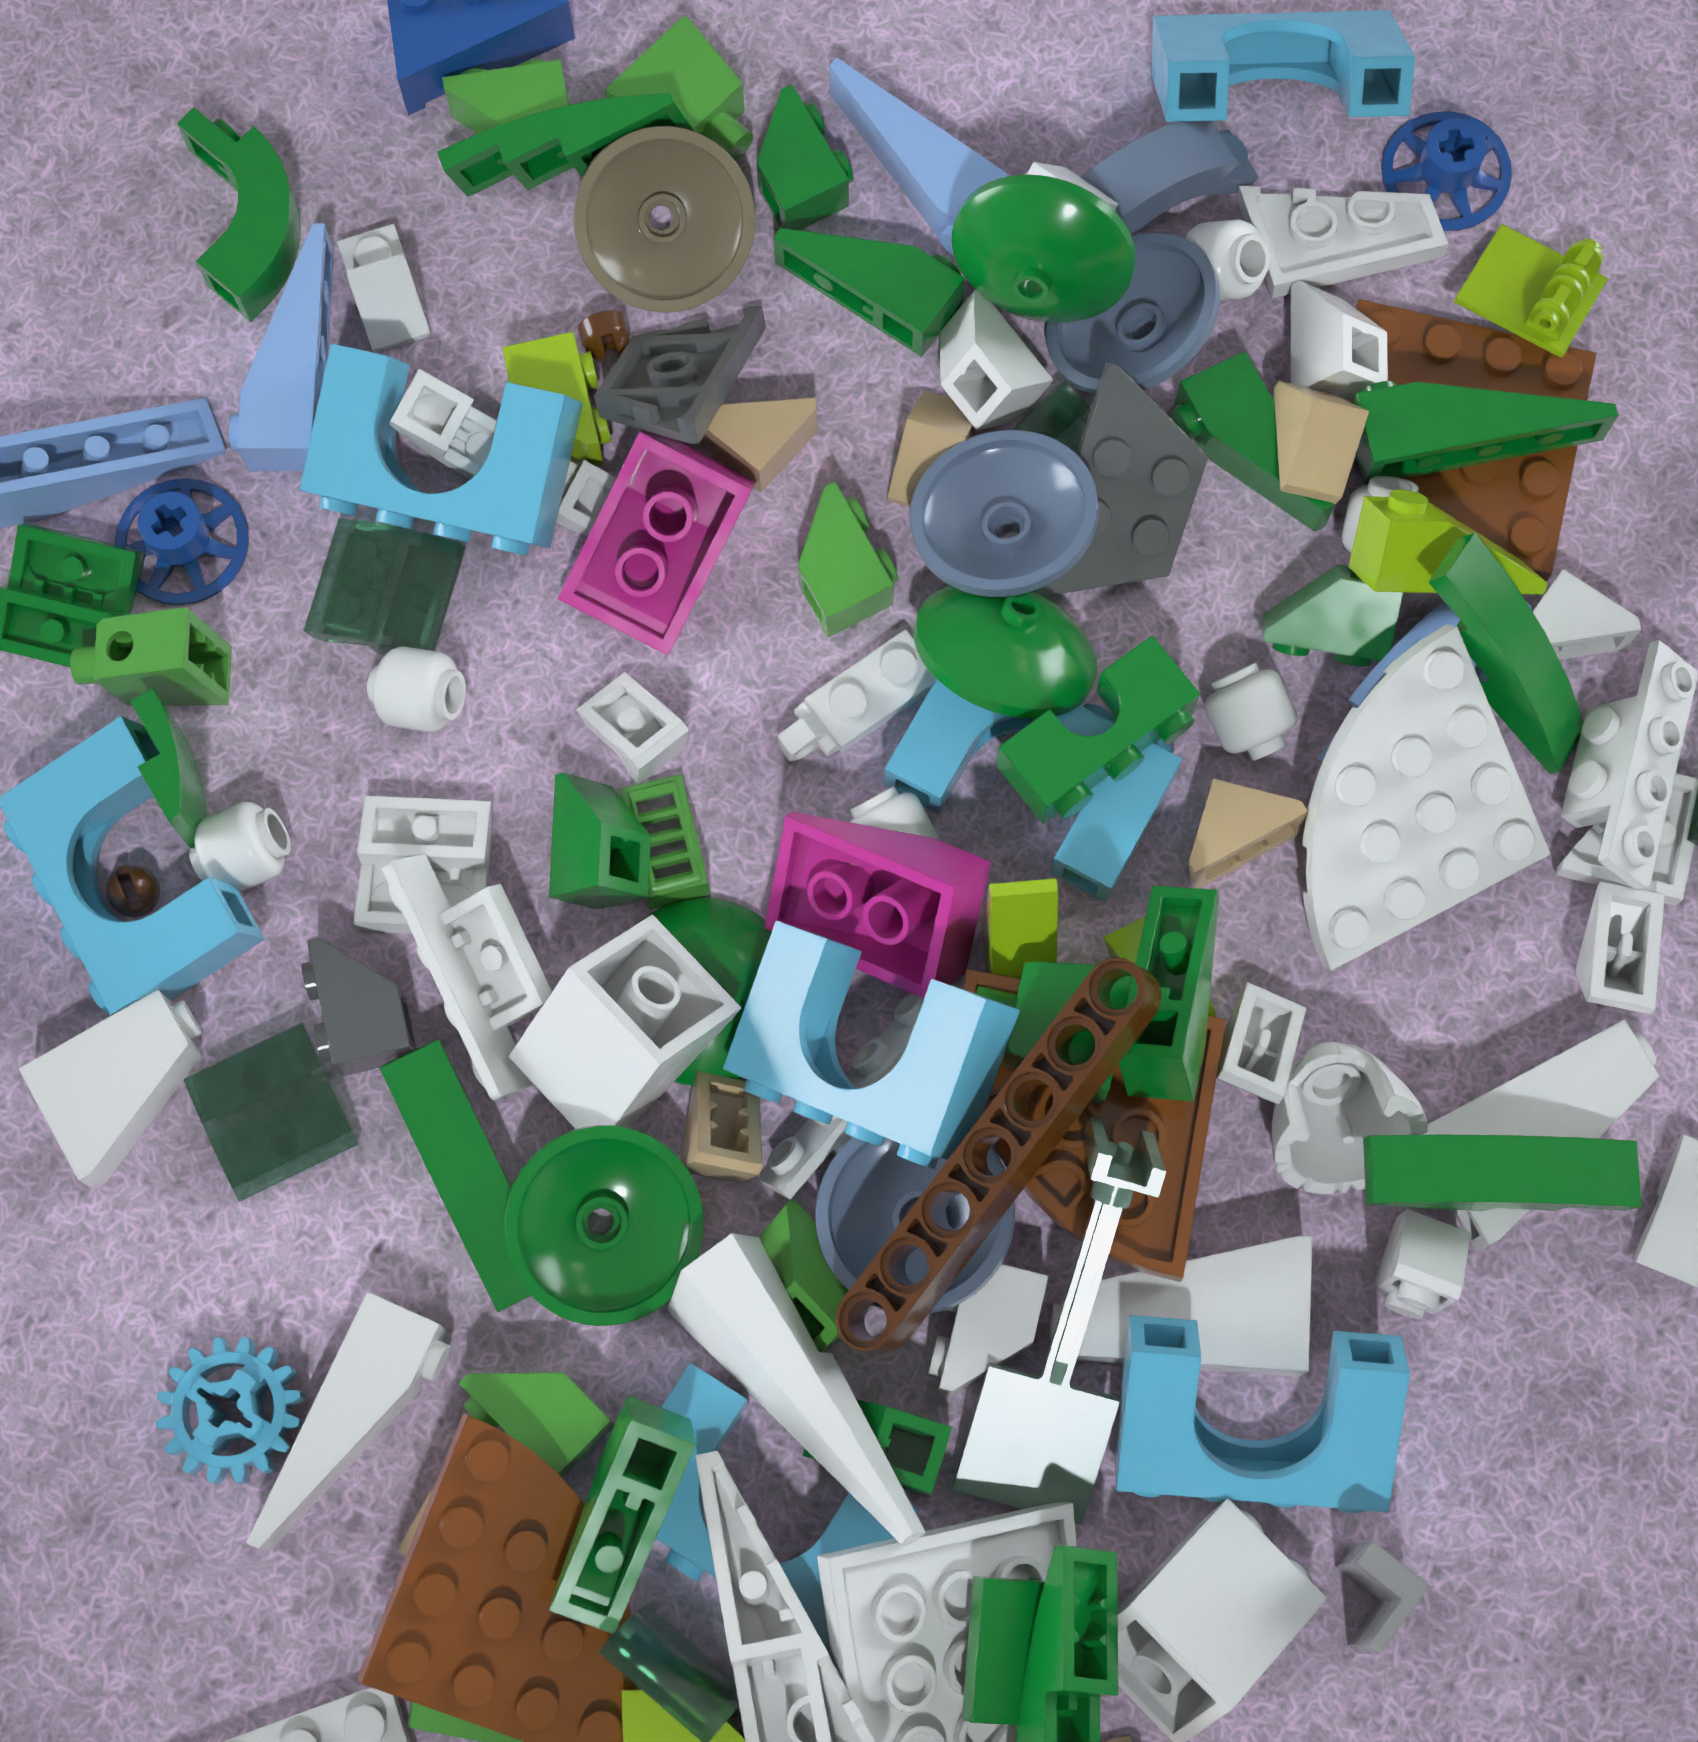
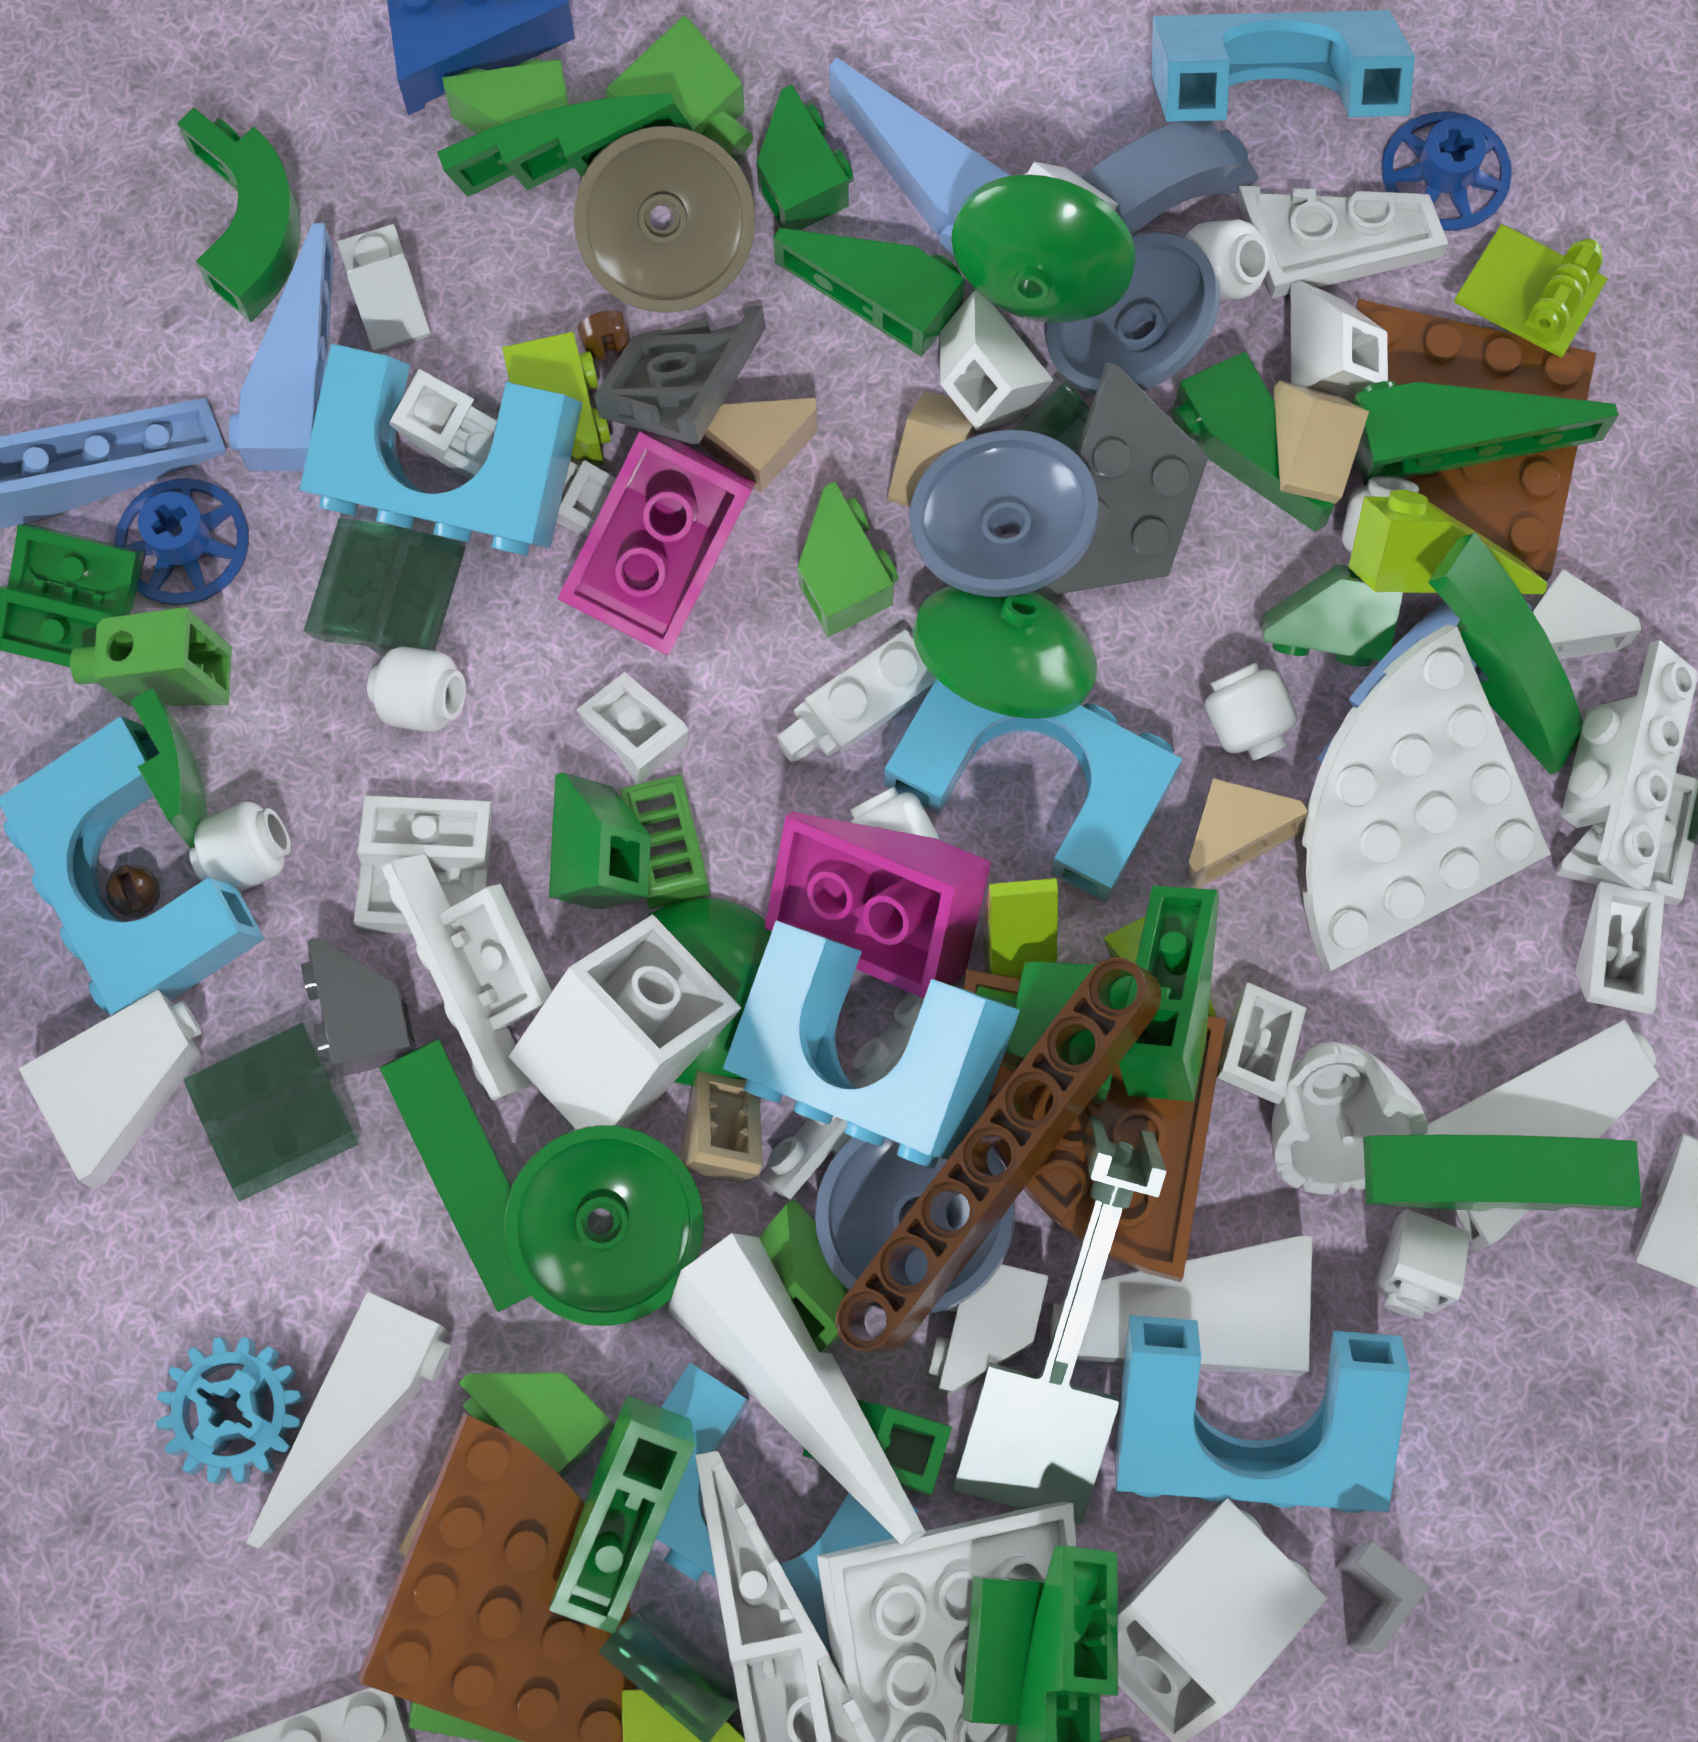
(1059, 768): green arch -> none

